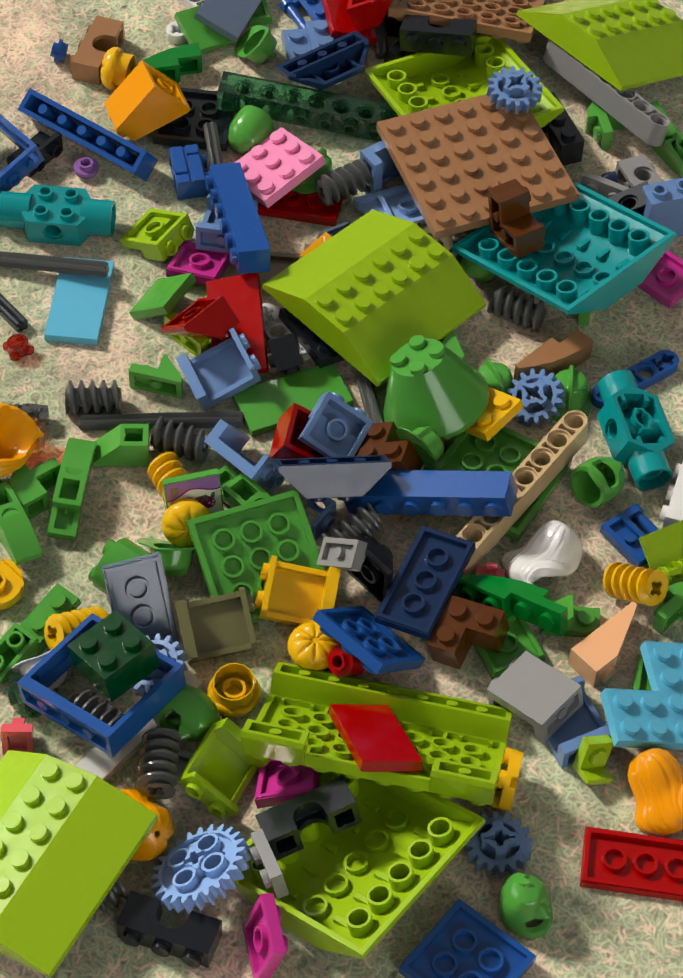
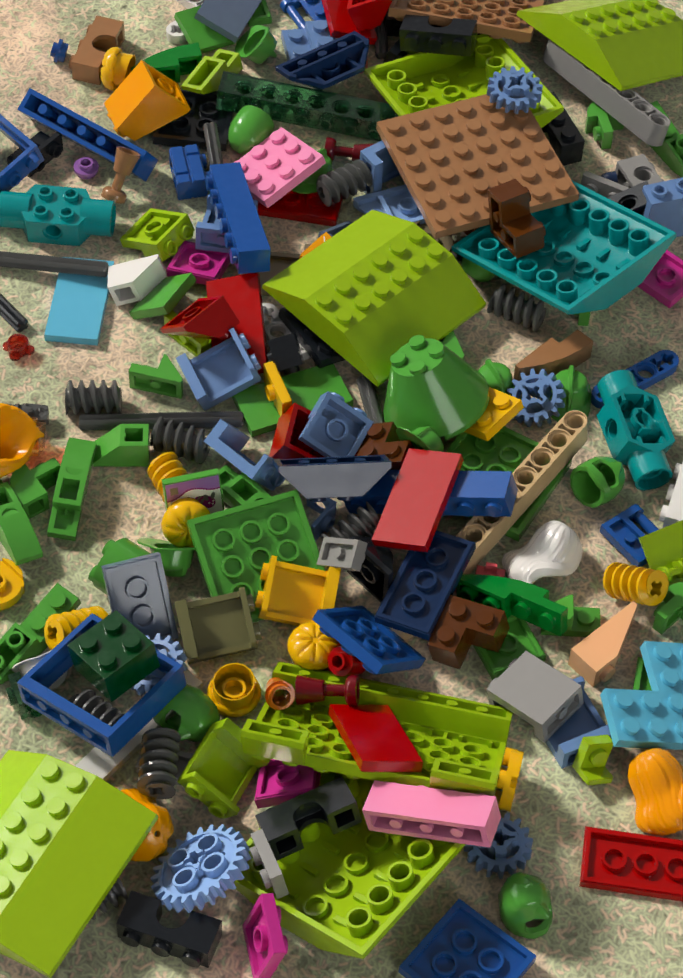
(17, 736): coral tile -> none
(123, 166): none -> medium nougat piece
(135, 279): none -> white slope
(209, 71): none -> lime slope
(275, 388): none -> yellow plate
(281, 699): none -> orange cone
(315, 690): none -> dark red piece
(334, 150): none -> dark red piece
(417, 500): none -> tile
(432, 813): none -> bright pink brick

